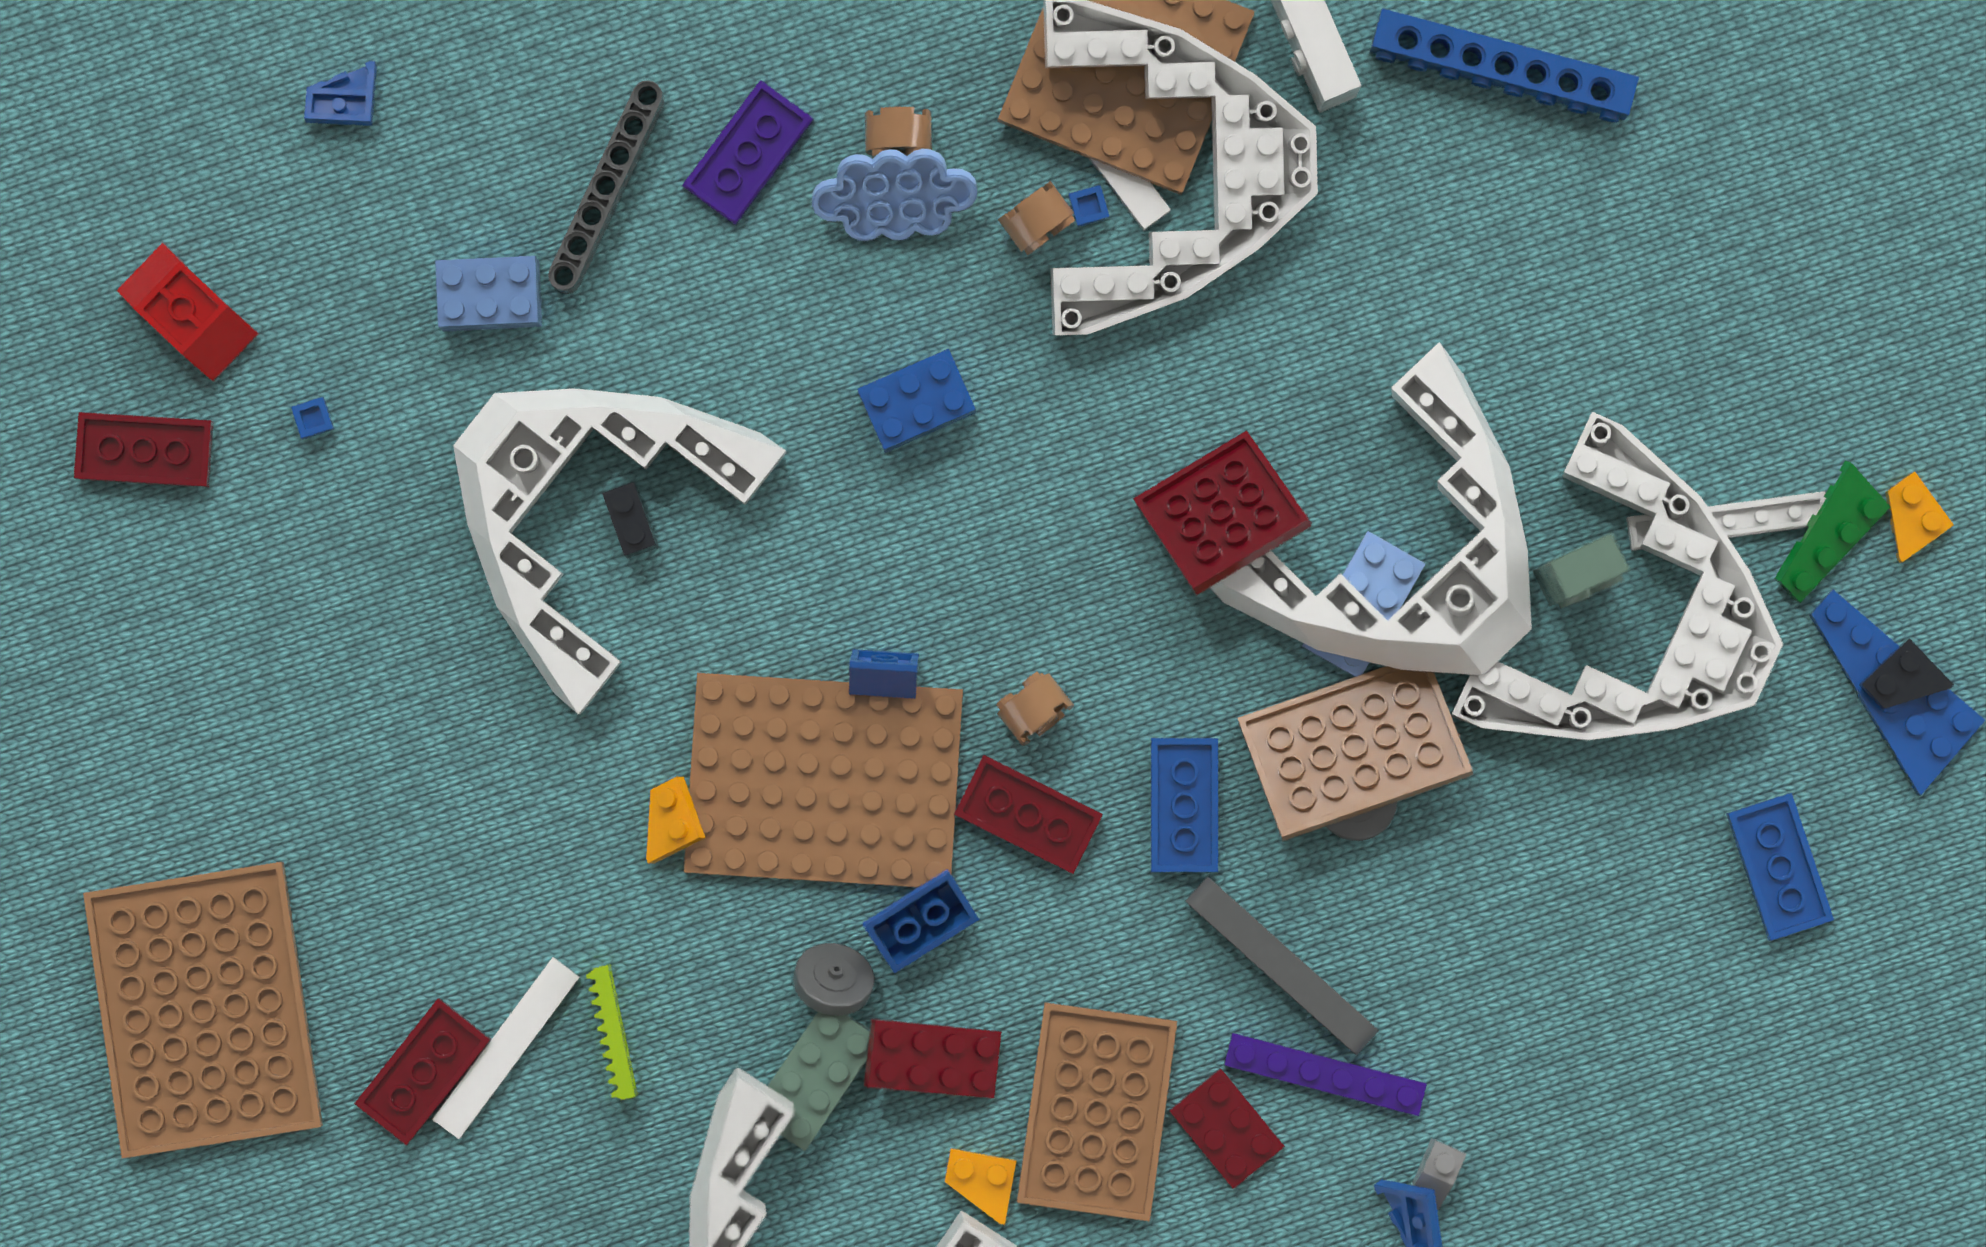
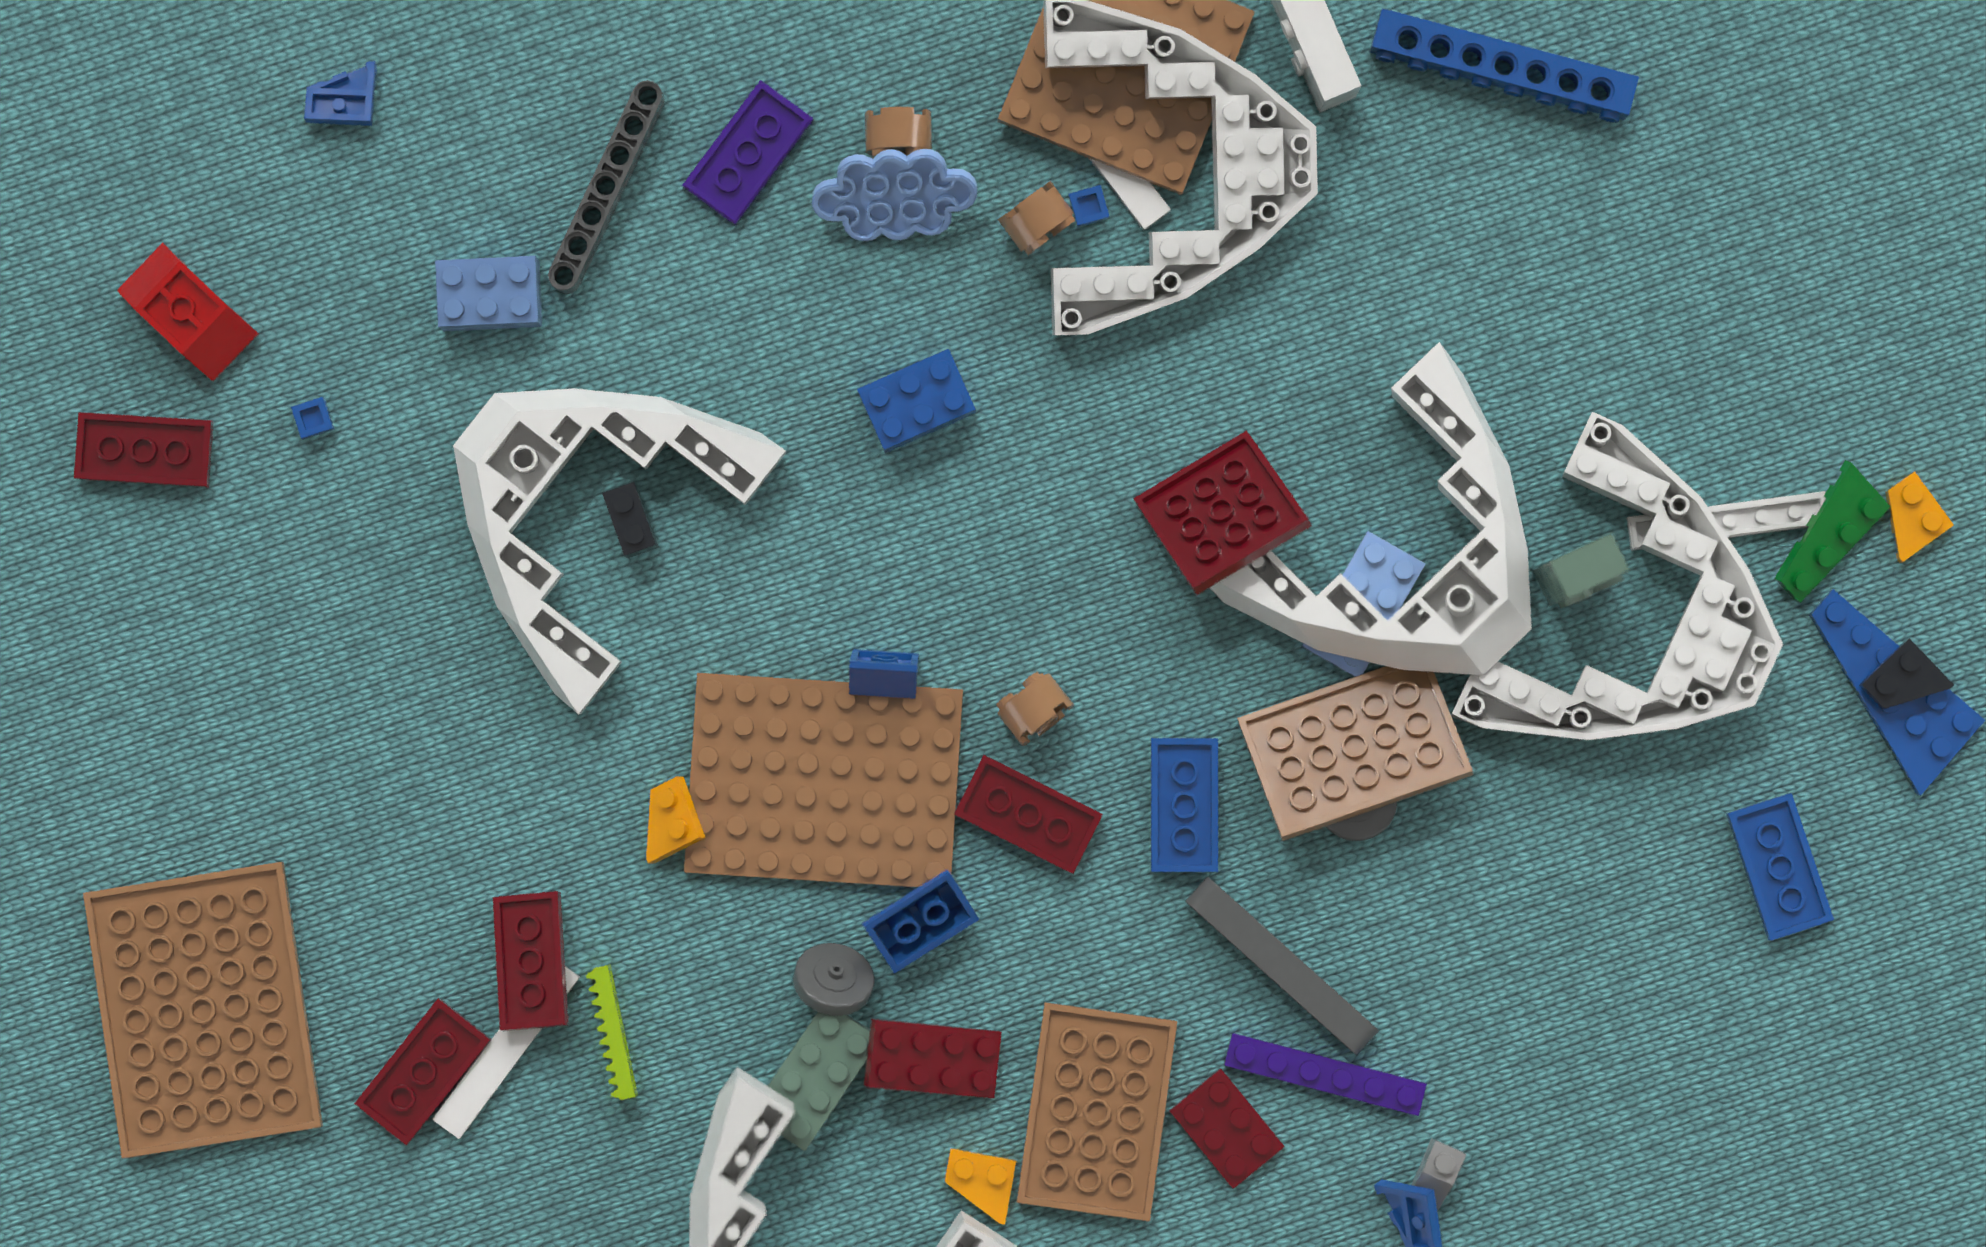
(530, 961): none -> dark red plate

